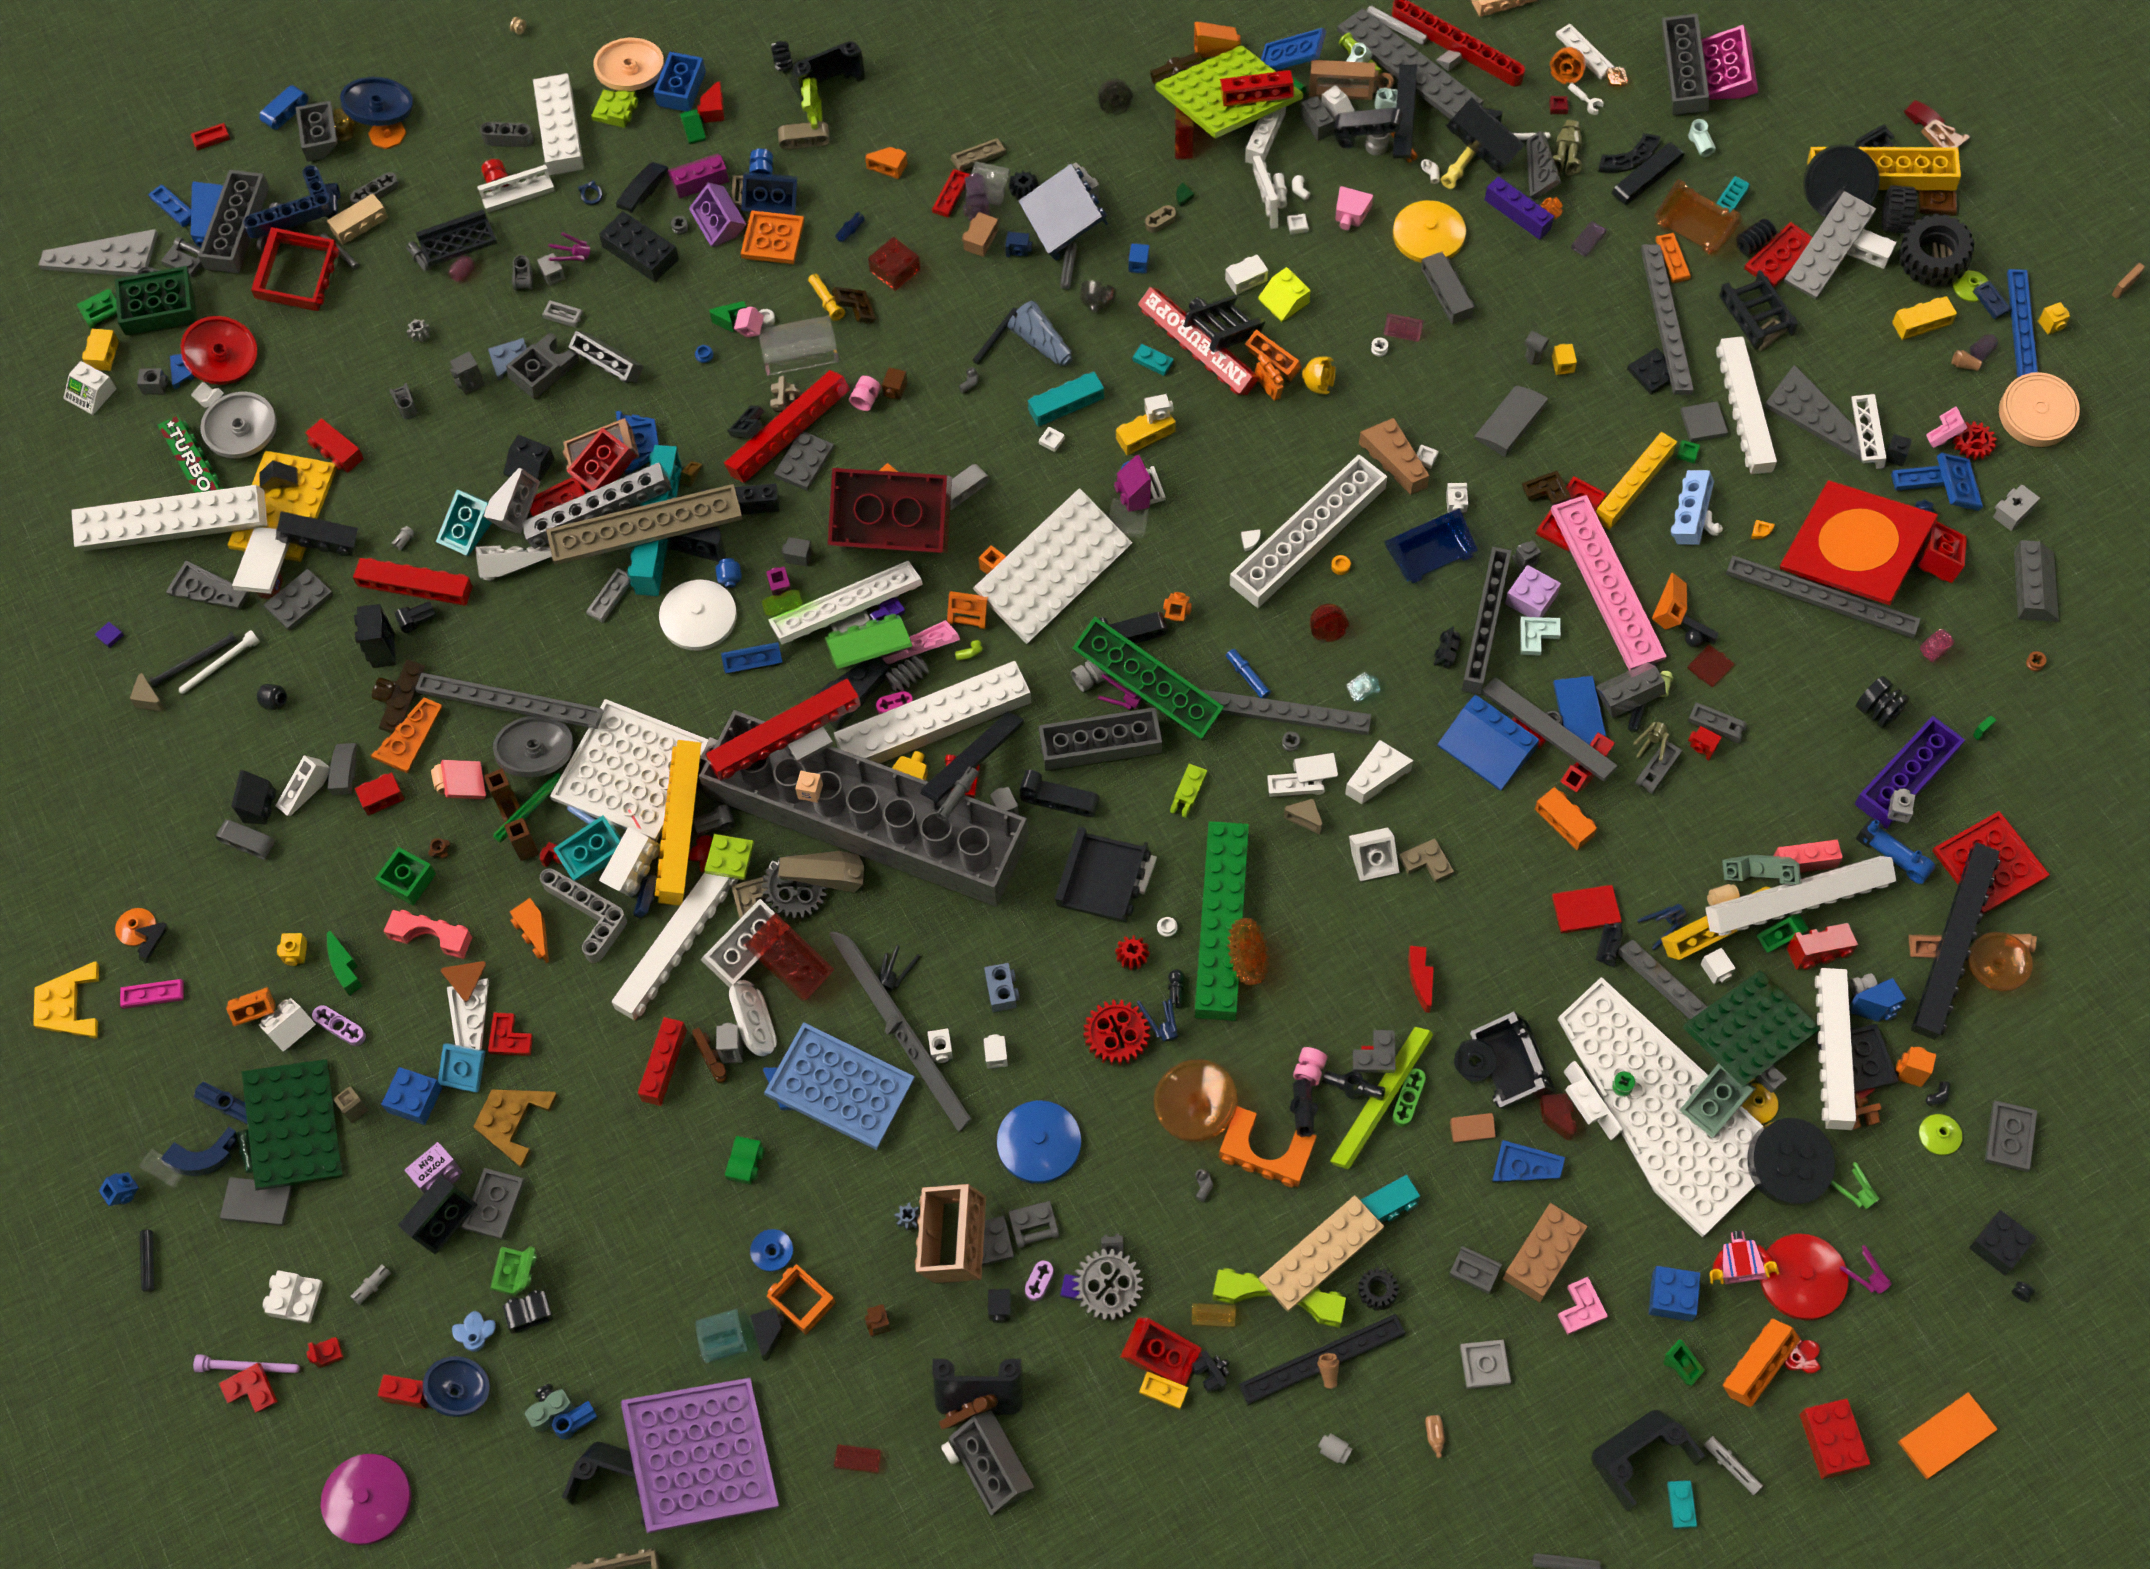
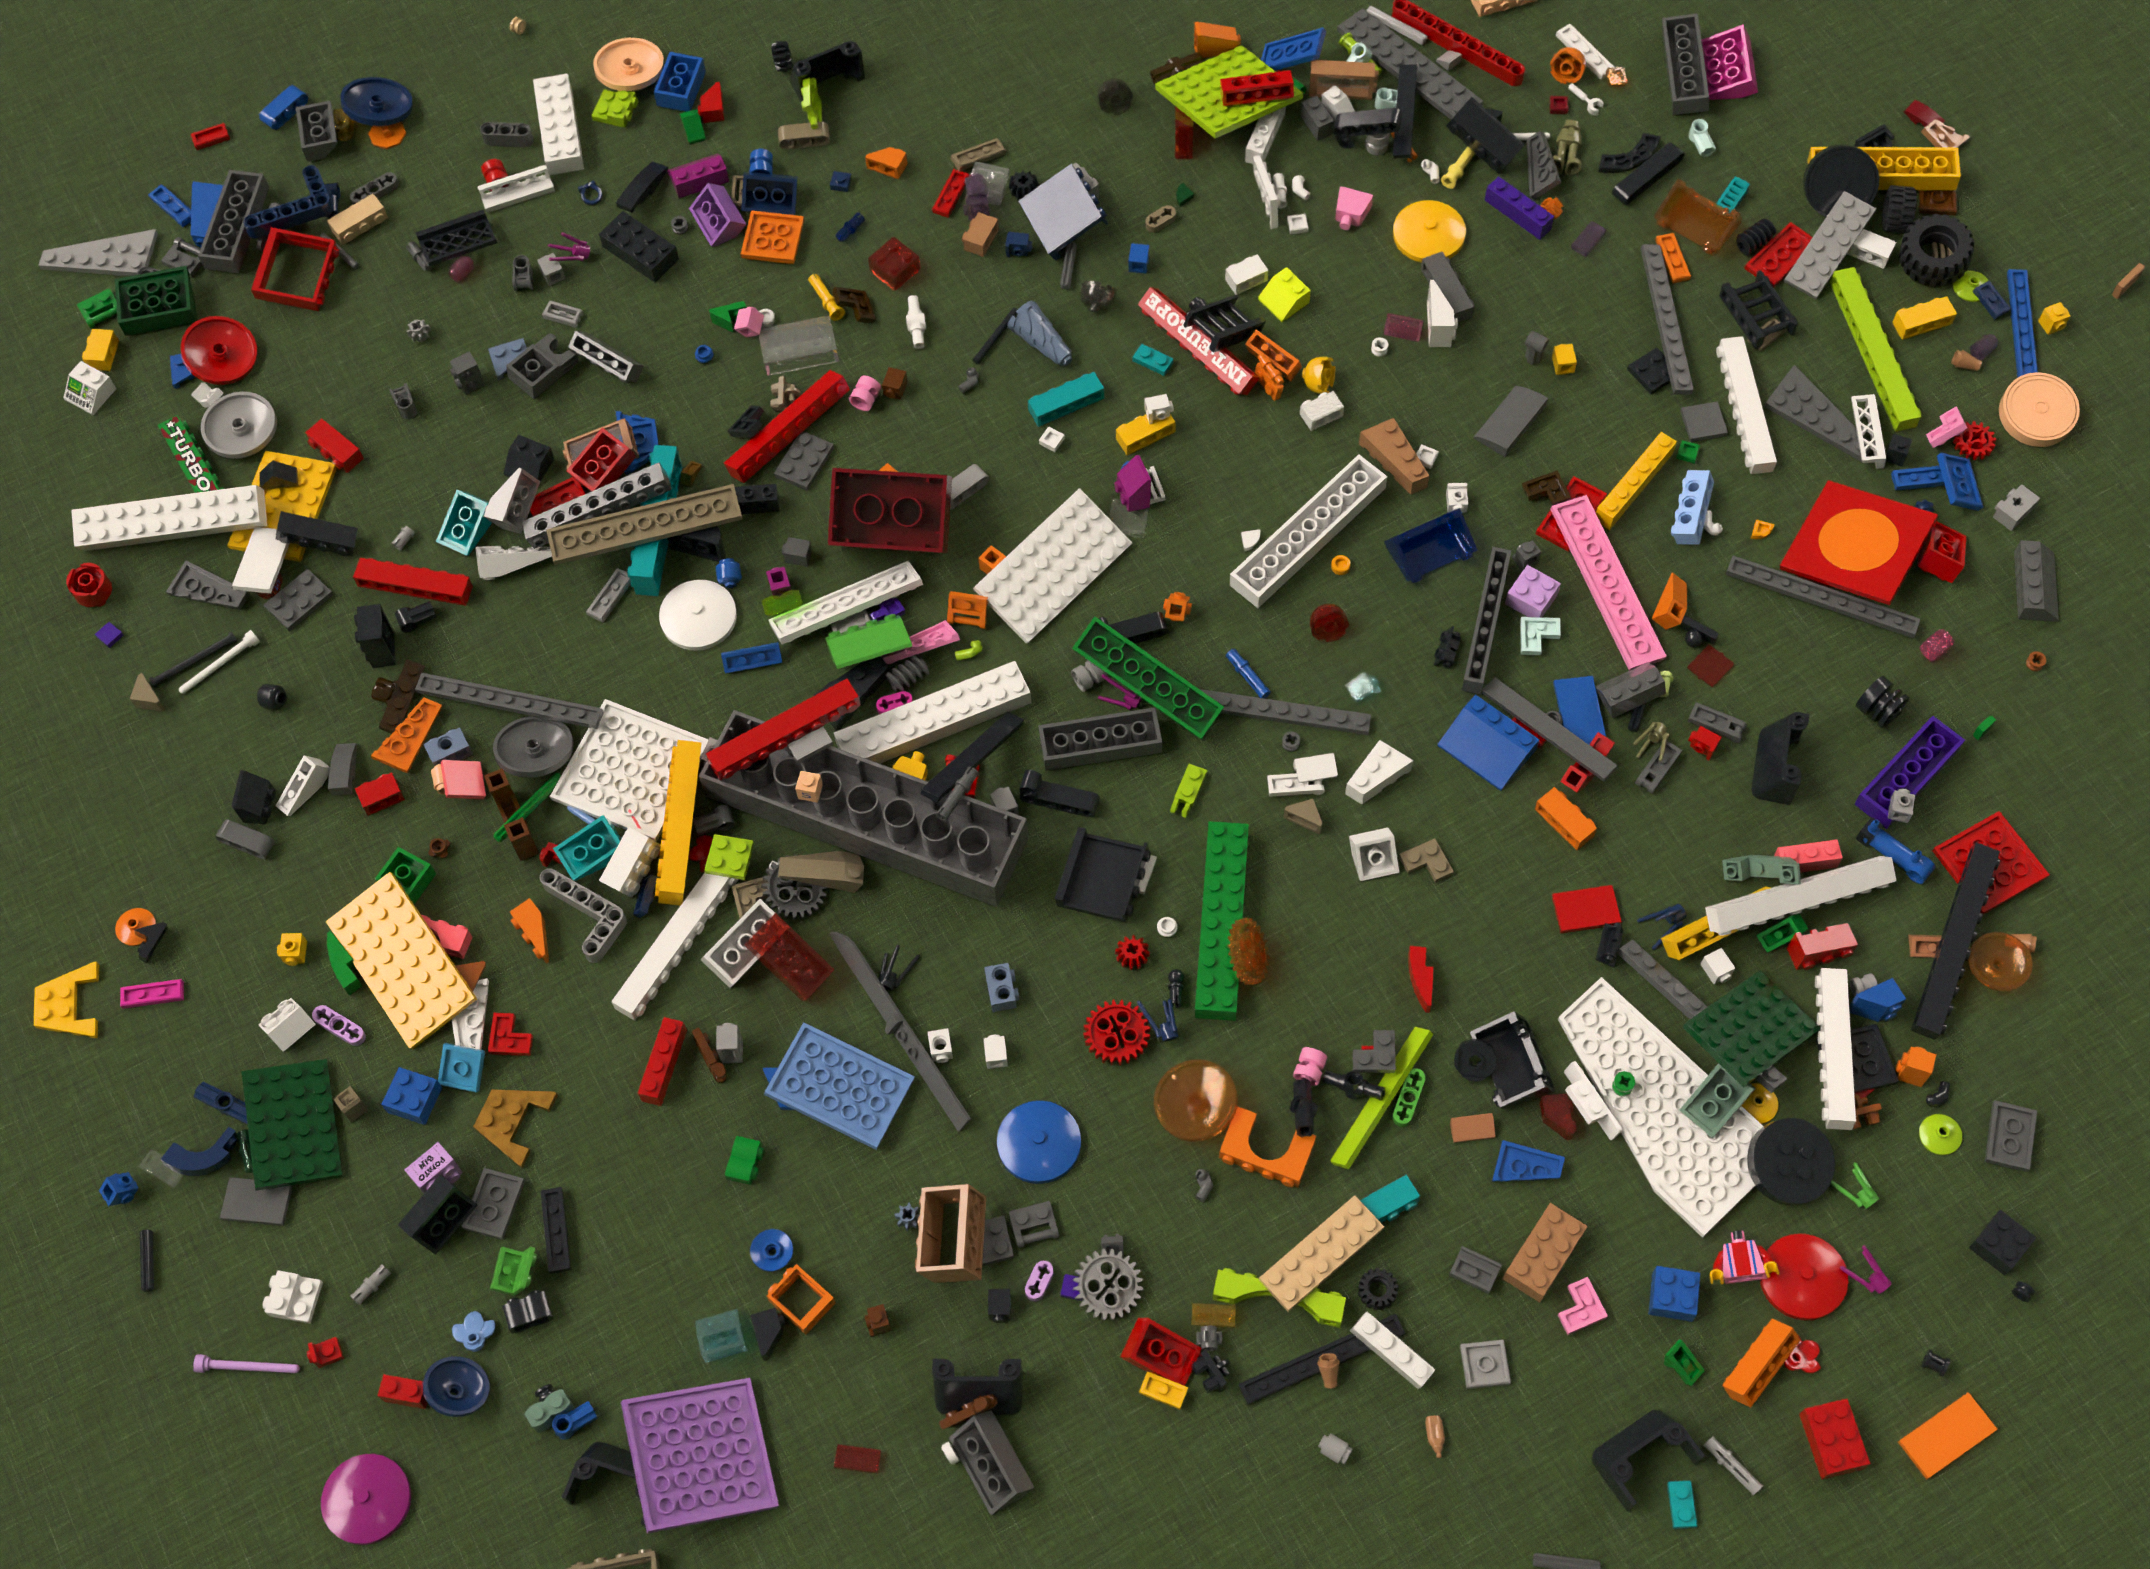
(89, 585): none -> red brick
(152, 381): dark grey brick -> none
(251, 1006): orange brick -> none
(251, 1383): red plate -> none
(401, 960): none -> yellow plate
(458, 750): none -> sand blue brick
(555, 1230): none -> black plate
(752, 1018): white tile -> none
(840, 181): none -> dark blue plate
(916, 322): none -> white pin
(1209, 1338): none -> dark grey gear
(1321, 410): none -> white brick
(1382, 83): medium nougat cone -> none
(1392, 1350): none -> white brick
(1441, 318): none -> white slope
(1722, 894): tan brick -> none
(1772, 777): none -> black windscreen
(1875, 349): none -> lime brick
(1935, 1362): none -> black bush

